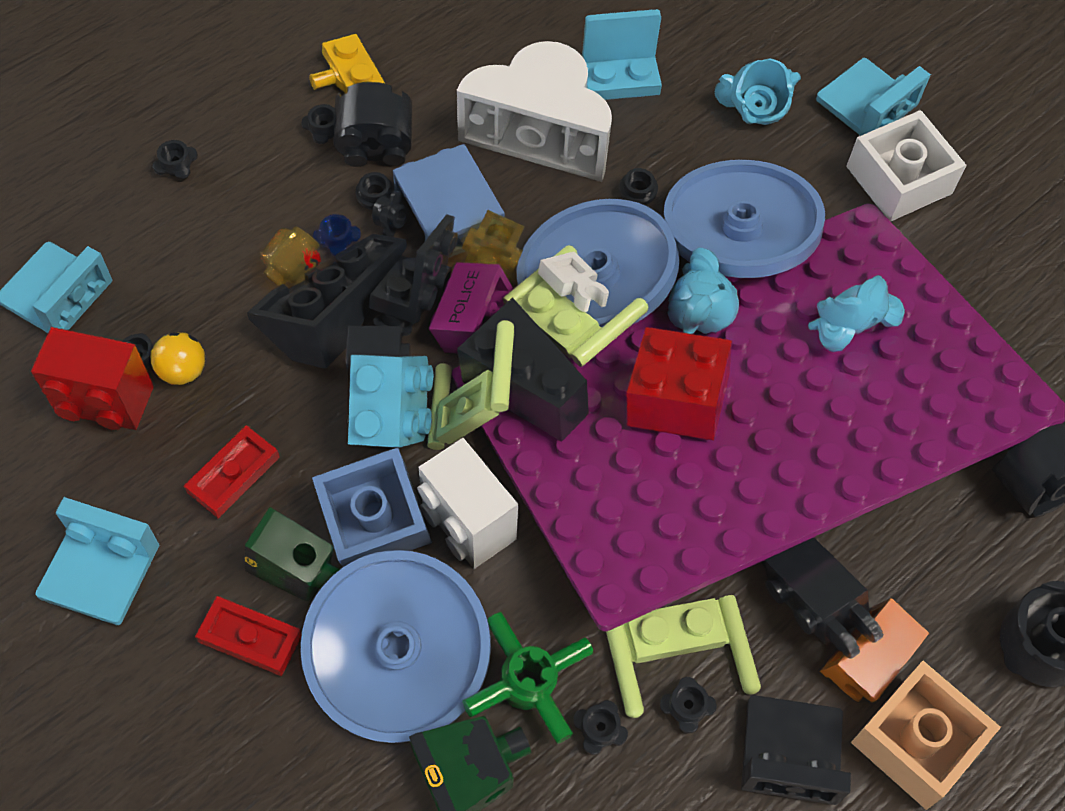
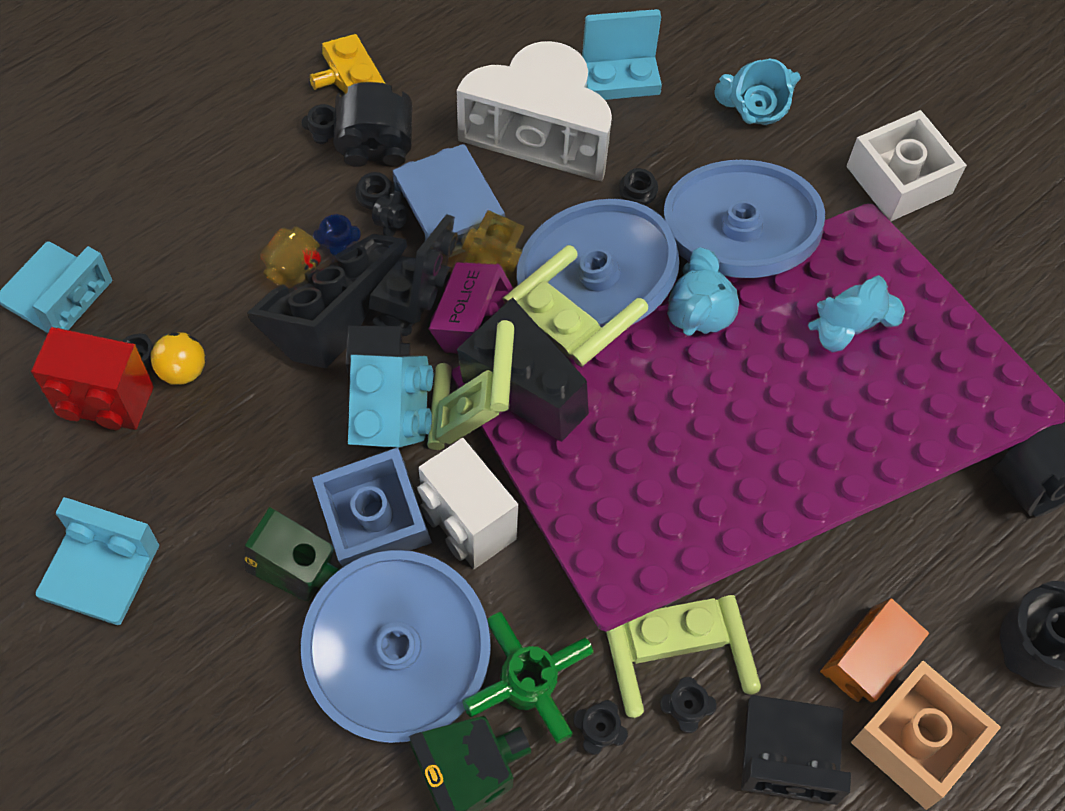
(174, 159): black plate -> none
(232, 471): red plate -> none
(249, 635): red plate -> none
(573, 276): white plate -> none
(679, 383): red brick -> none
(821, 595): black hinge -> none
(870, 98): medium azure bracket -> none

